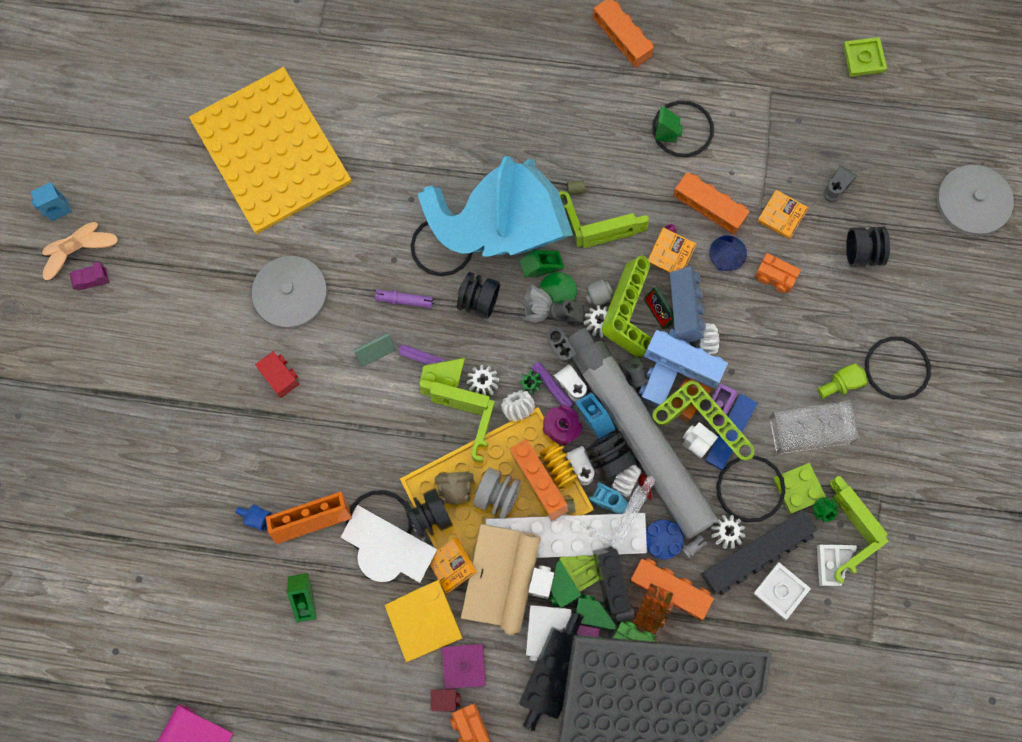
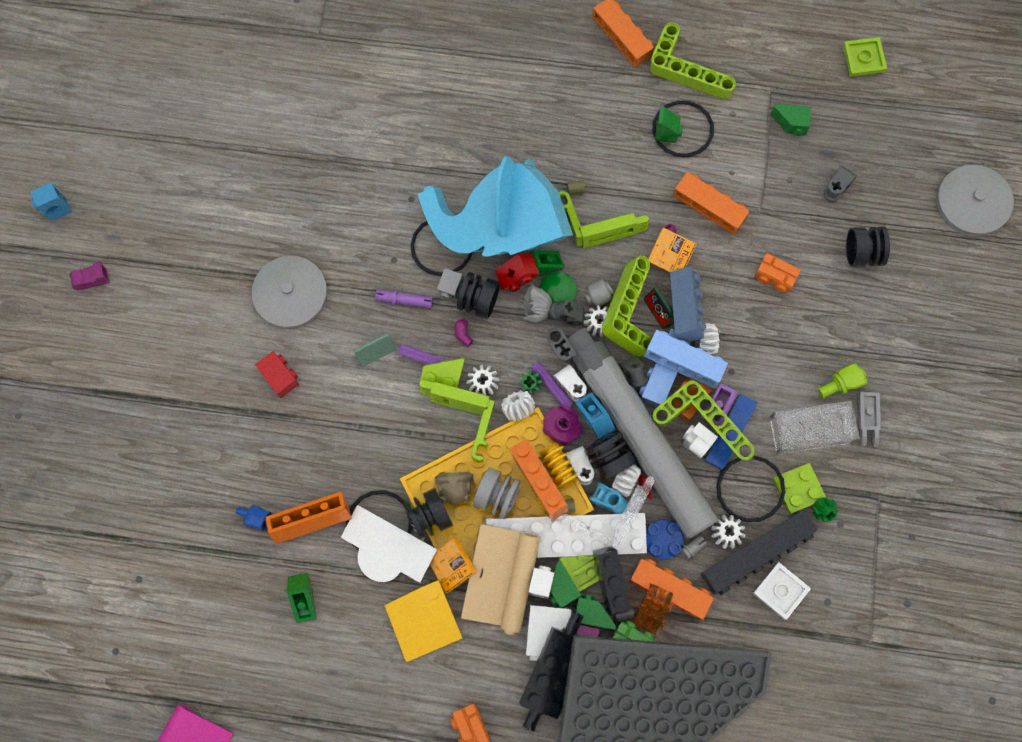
(81, 238): light nougat piece -> none
(270, 150): yellow plate -> none
(445, 700): dark red brick -> none
(450, 283): none -> light grey brick
(460, 332): none -> magenta arm
(463, 666): magenta plate -> none
(517, 272): none -> red brick
(687, 68): none -> lime beam
(728, 253): clear blue dish -> none
(782, 214): light orange tile -> none
(792, 118): none -> green slope
(829, 559): white wing -> none
(862, 520): lime hinge -> none
(869, 417): none -> light grey hinge
(918, 348): black piece -> none

